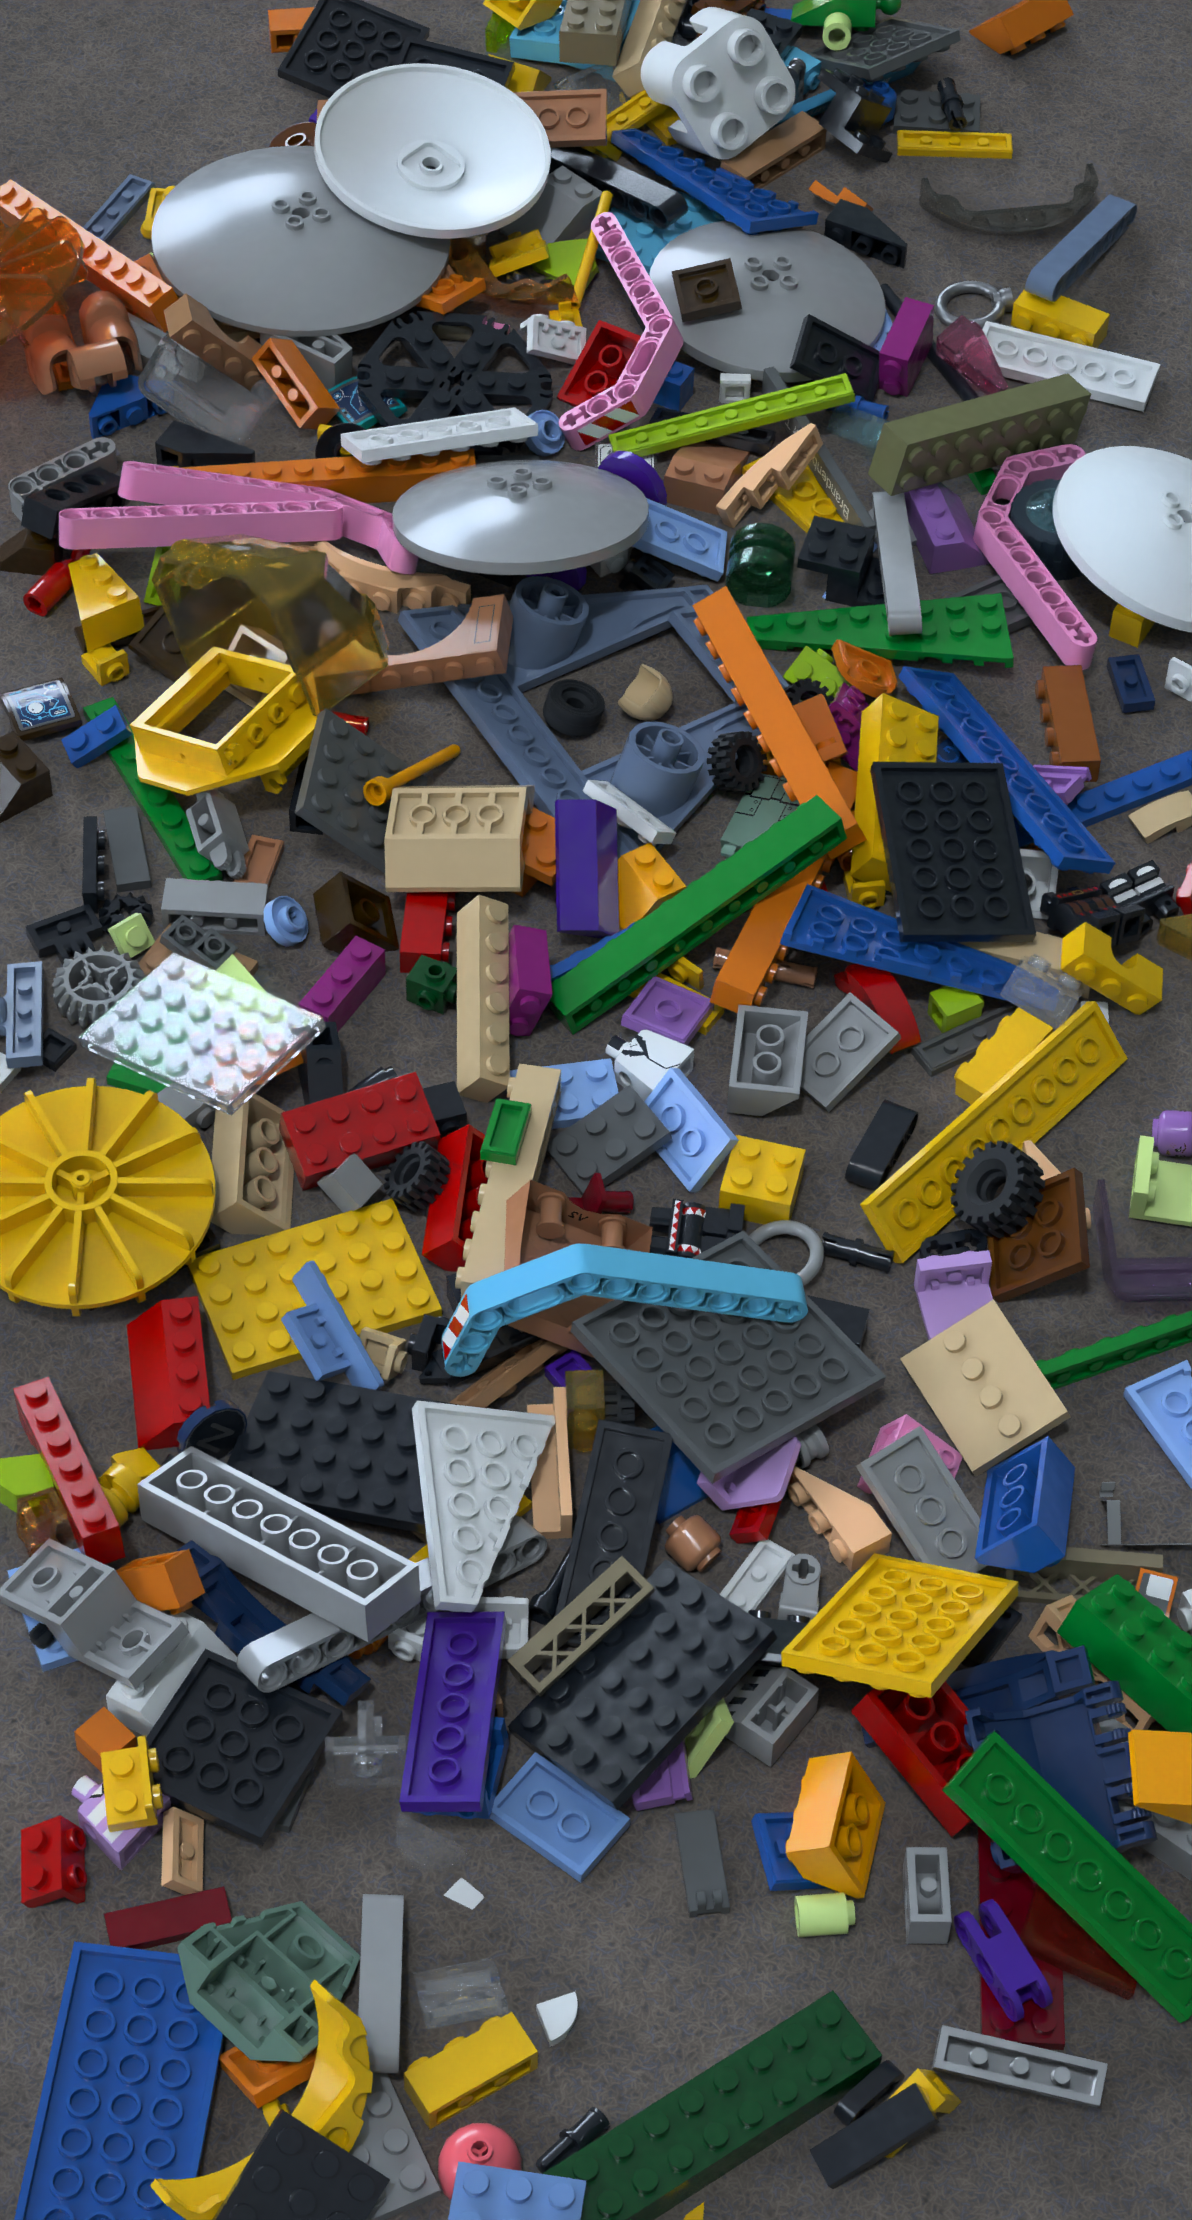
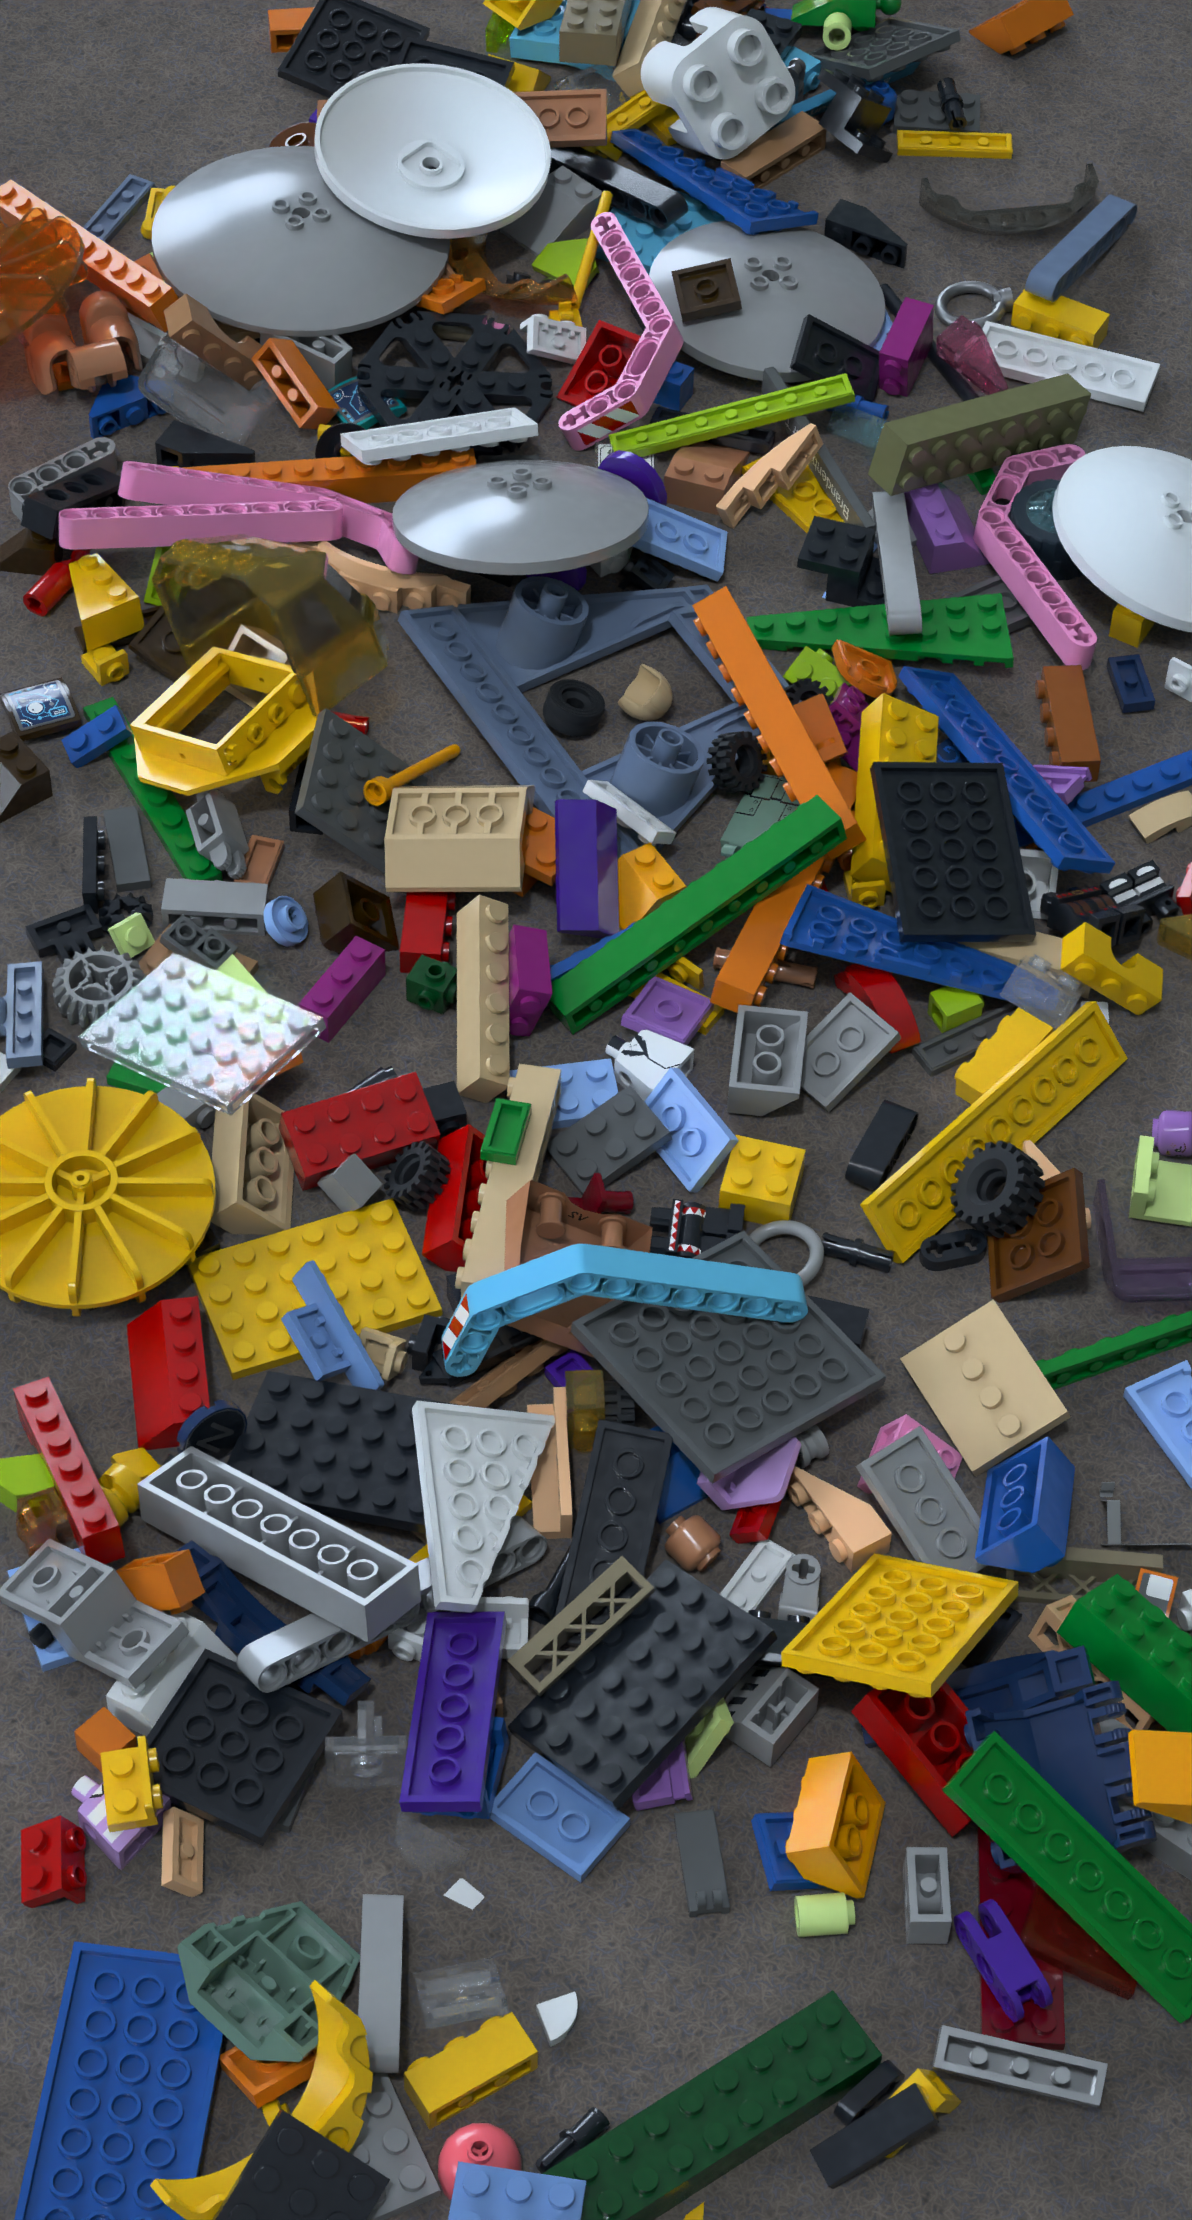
(166, 1919): dark red tile -> none
(322, 1066): black slope -> none
(470, 651): nougat arch -> none
(517, 252): yellow slope -> none
(549, 438): light blue plate -> none
(734, 387): white tile -> none
(760, 565): clear green wheel -> none
(829, 197): orange slope -> none
(951, 1288): lavender bracket -> none

